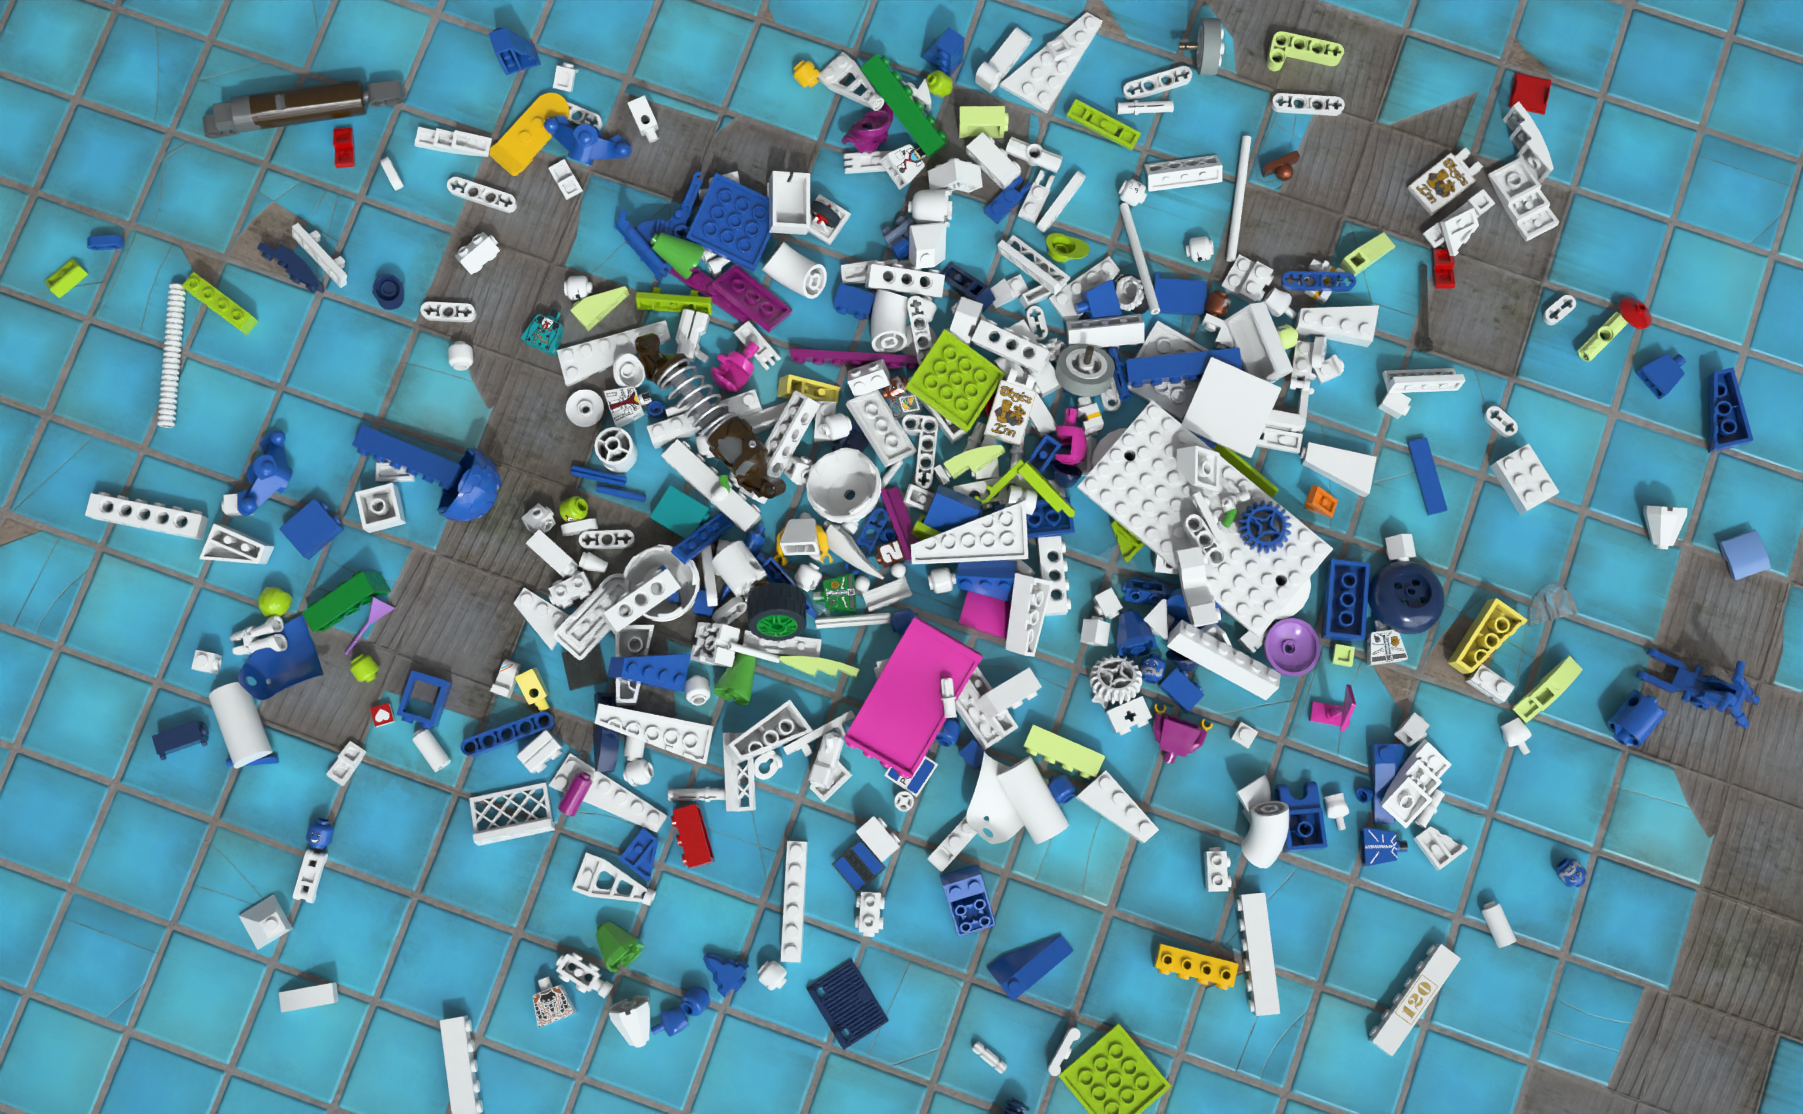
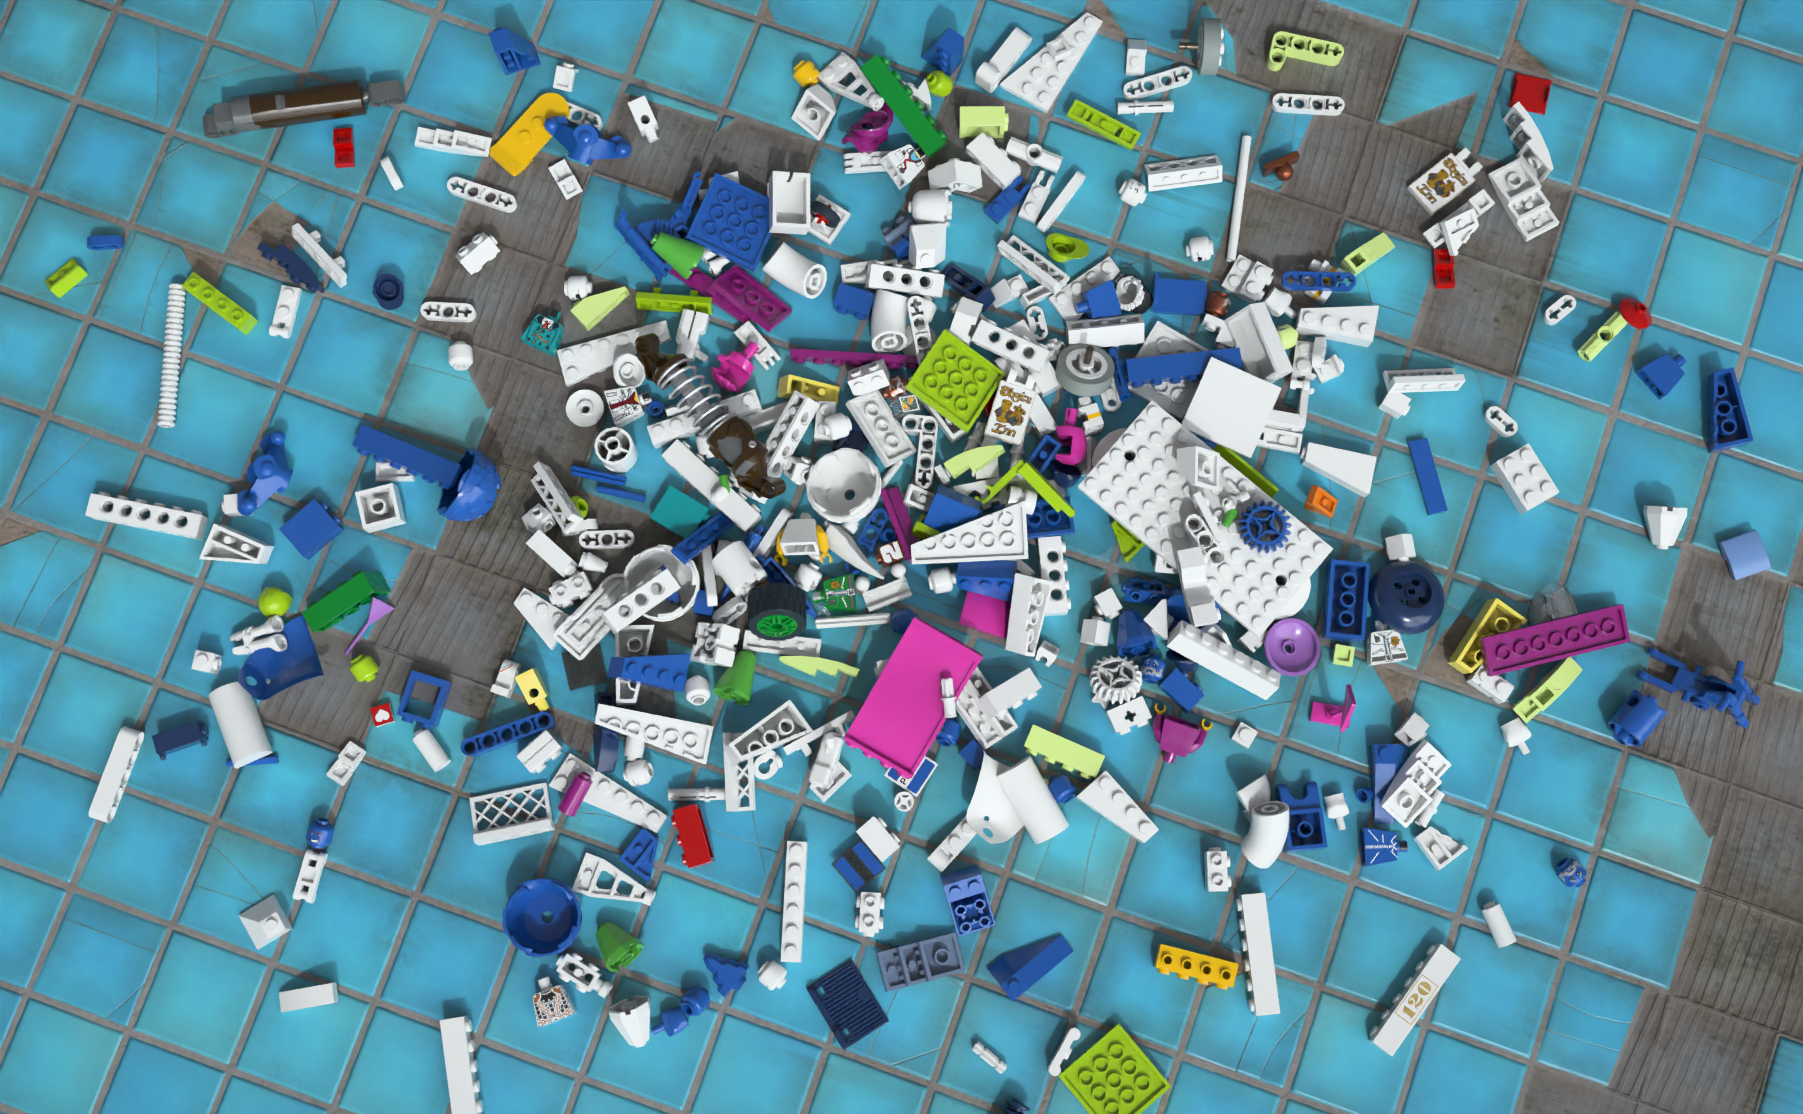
(116, 774): none -> white beam
(285, 311): none -> white plate
(525, 921): none -> blue piece
(559, 495): none -> white fence
(753, 652): white piece -> none
(770, 538): none -> white beam
(815, 111): none -> white slope
(920, 962): none -> sand blue slope
(1048, 651): none -> white tile
(1135, 57): none -> white slope
(1139, 258): white piece -> none
(1425, 343): clear smoke piece -> none
(1554, 640): none -> magenta plate

